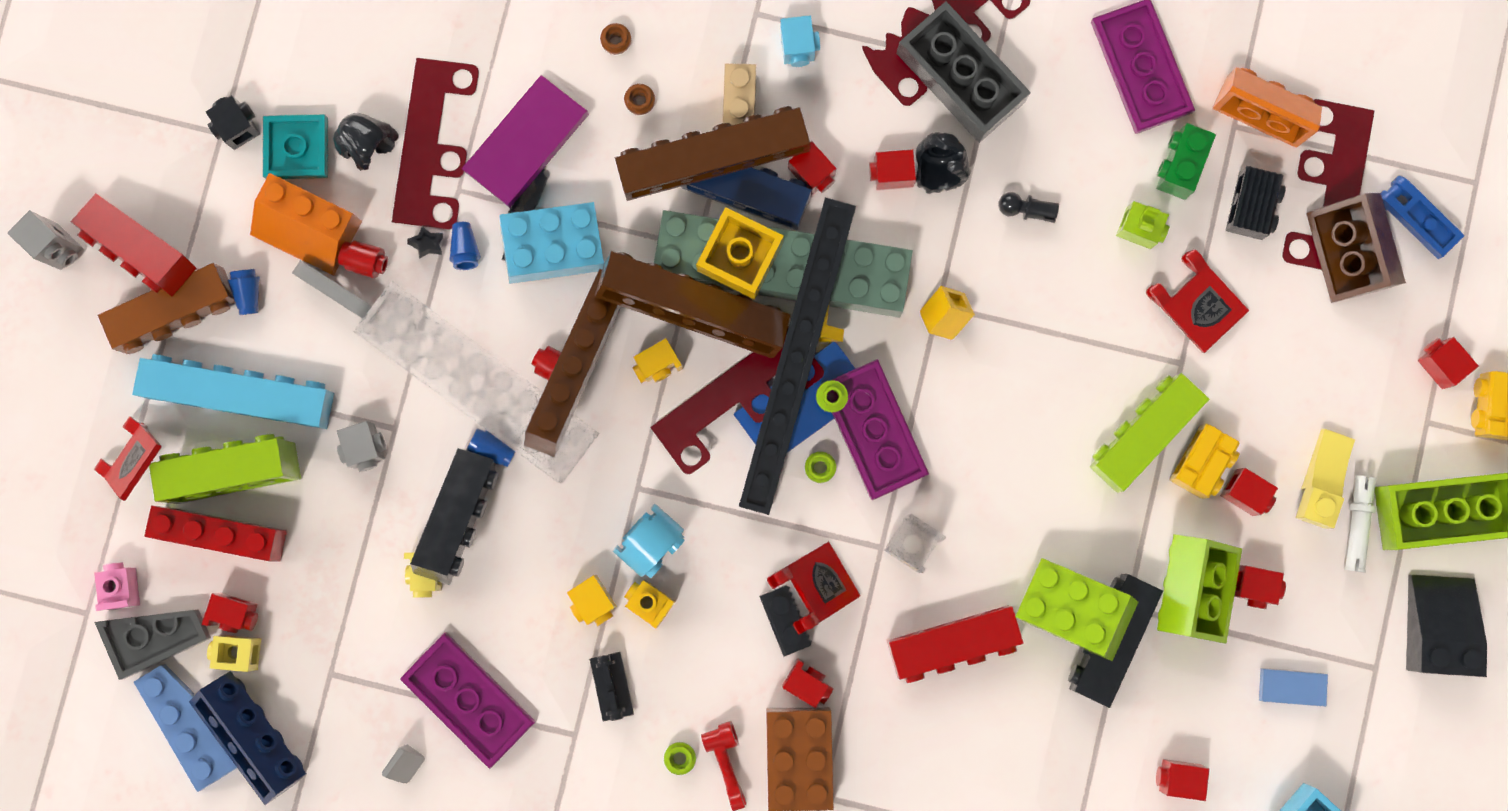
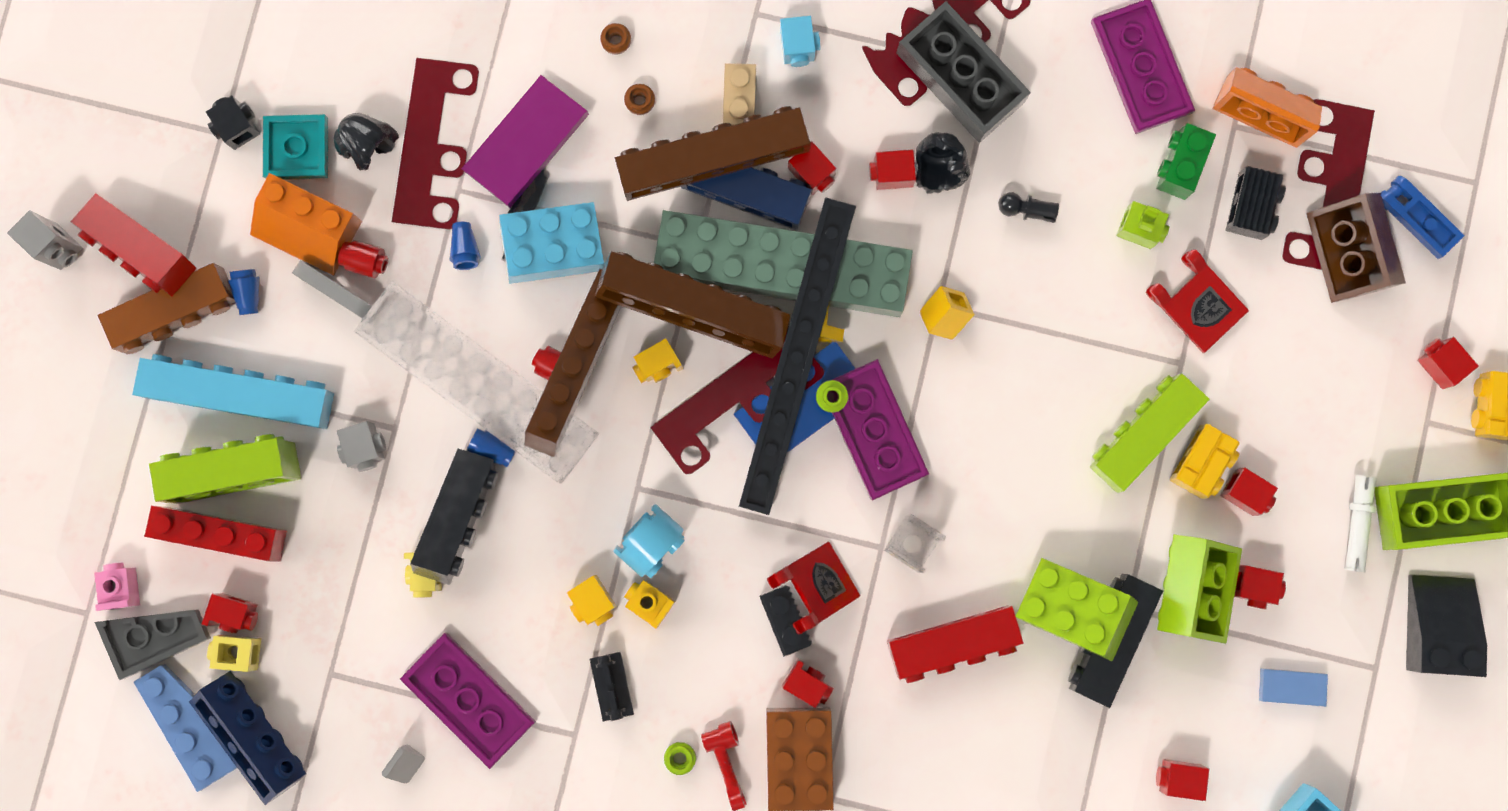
(132, 460): flag -> none
(426, 242): black piece -> none
(740, 253): yellow brick -> none
(820, 457): lime plate -> none
(1325, 480): light yellow slope -> none

